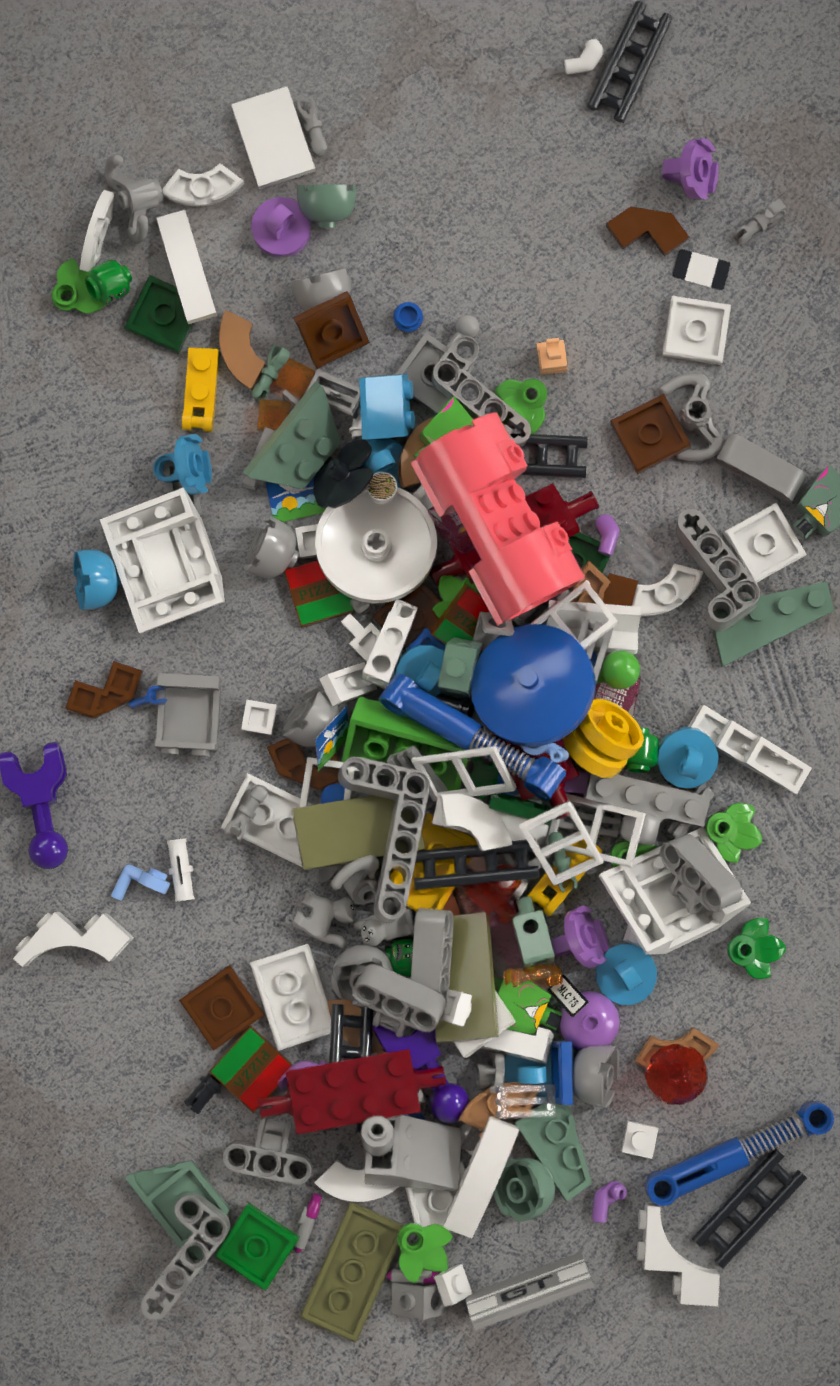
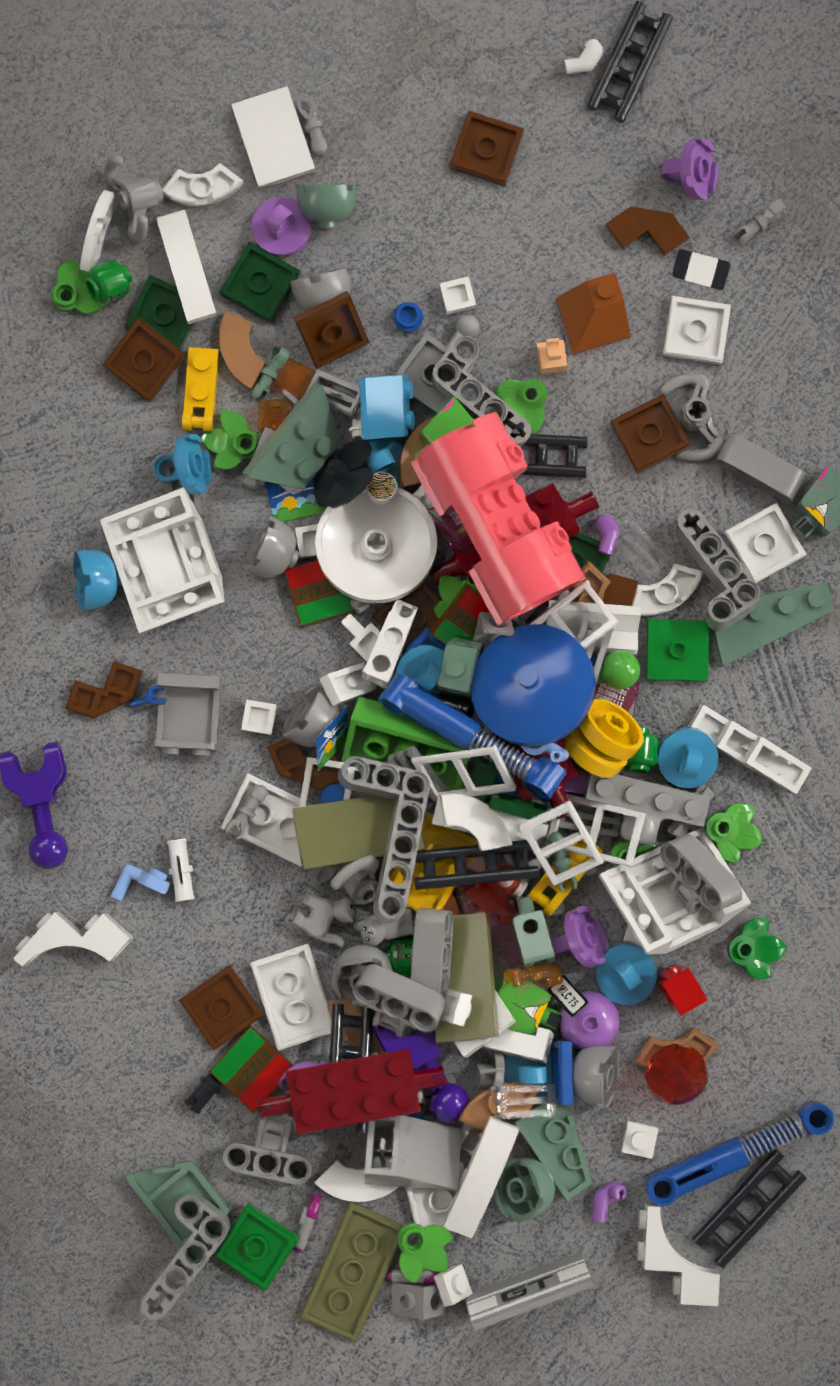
(144, 359): none -> reddish brown tile
(228, 439): none -> bright green plate
(259, 282): none -> dark green tile
(379, 1144): light grey brick -> none
(457, 295): none -> white plate
(486, 148): none -> reddish brown tile
(594, 314): none -> dark orange slope
(677, 650): none -> green plate
(681, 989): none -> red brick

